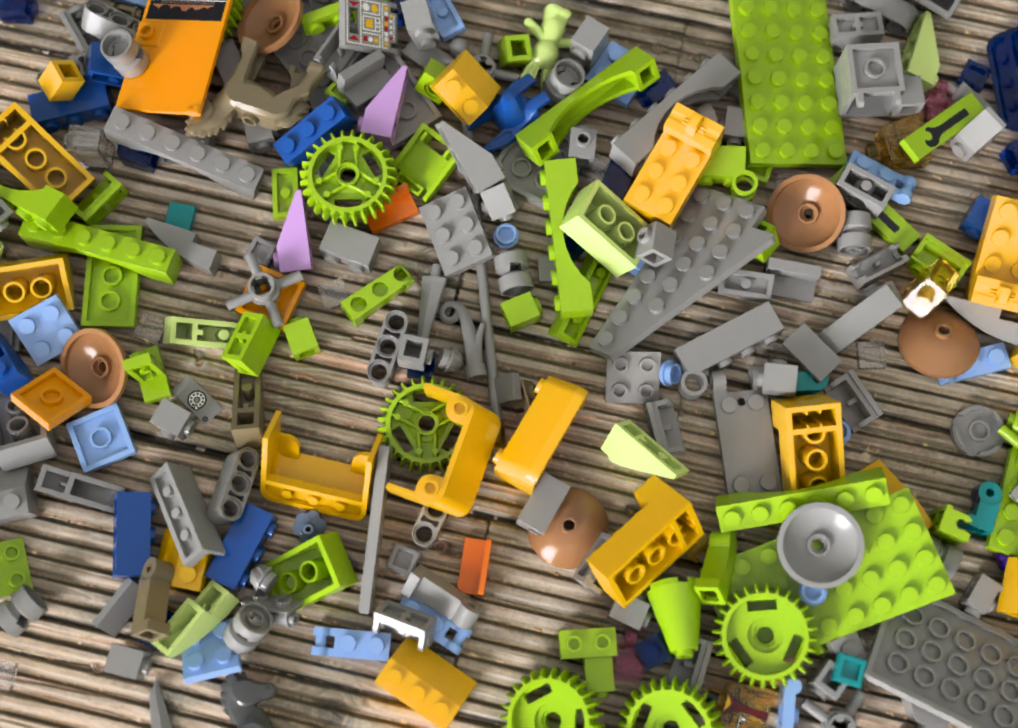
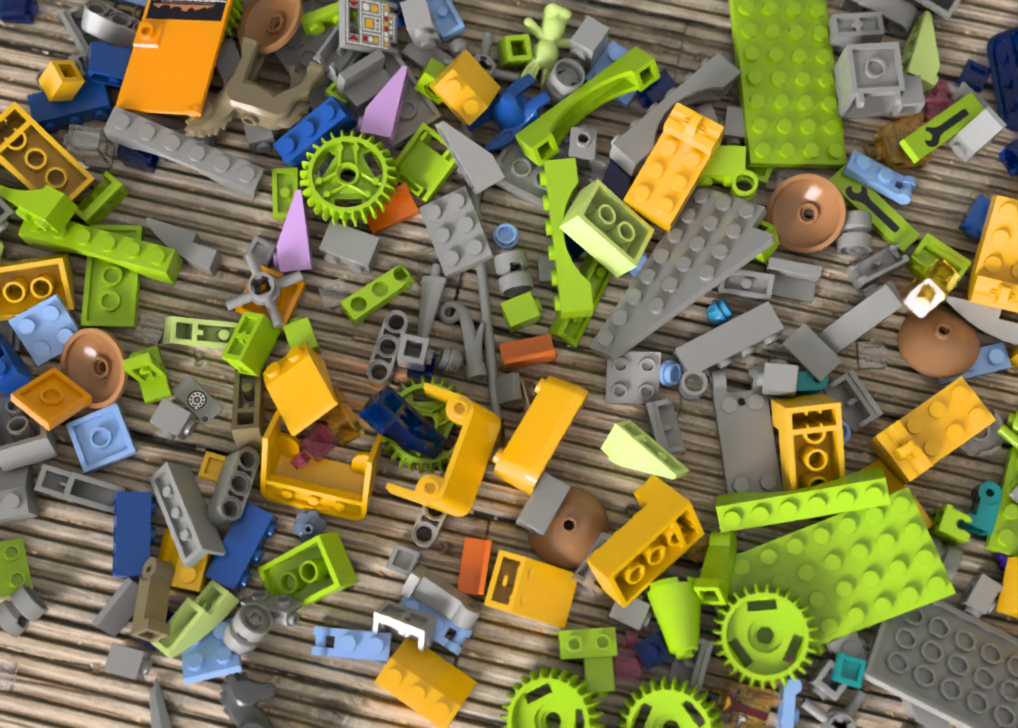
(124, 53): light grey wheel -> none
(181, 215): teal tile -> none
(211, 466): none -> yellow tile
(263, 578): light grey plate -> none
(300, 387): none -> yellow slope
(316, 445): none -> clear pink plate
(343, 420): none -> clear yellow torso
(375, 529): light grey tile -> none
(400, 422): none -> clear blue slope
(499, 201): brick -> none
(527, 352): none -> orange panel
(531, 589): none -> yellow slope
(655, 244): light grey brick -> none
(719, 312): none -> dark azure plate
(811, 595): light blue plate -> none
(840, 550): light grey dish -> none
(864, 190): light grey brick -> none
(931, 431): none -> yellow hinge

